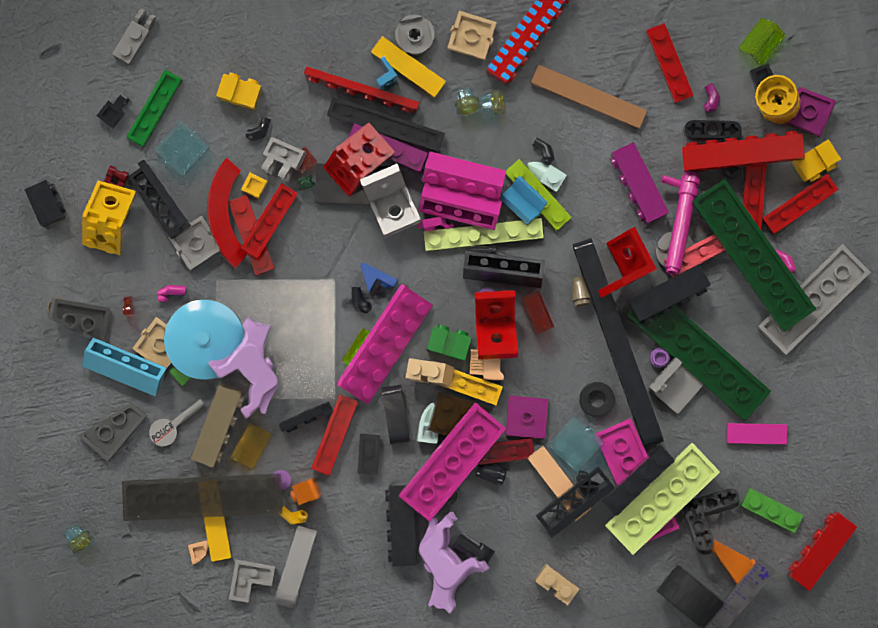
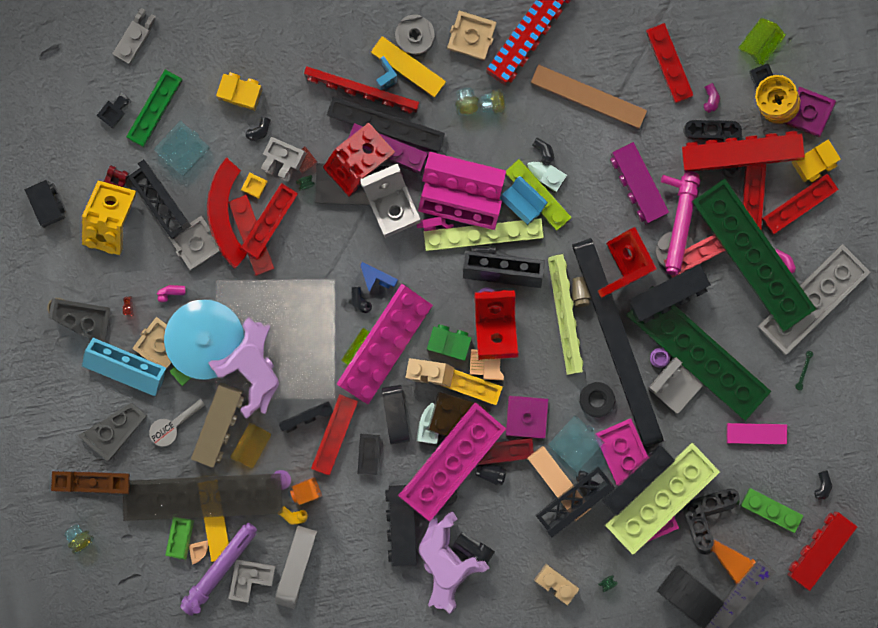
(90, 482): none -> reddish brown slope
(179, 538): none -> bright green plate
(200, 593): none -> medium lavender cylinder
(537, 312): clear red brick -> none
(565, 316): none -> yellowish green plate
(607, 583): none -> clear green bush
(799, 386): none -> clear green hinge
(826, 486): none -> black arm

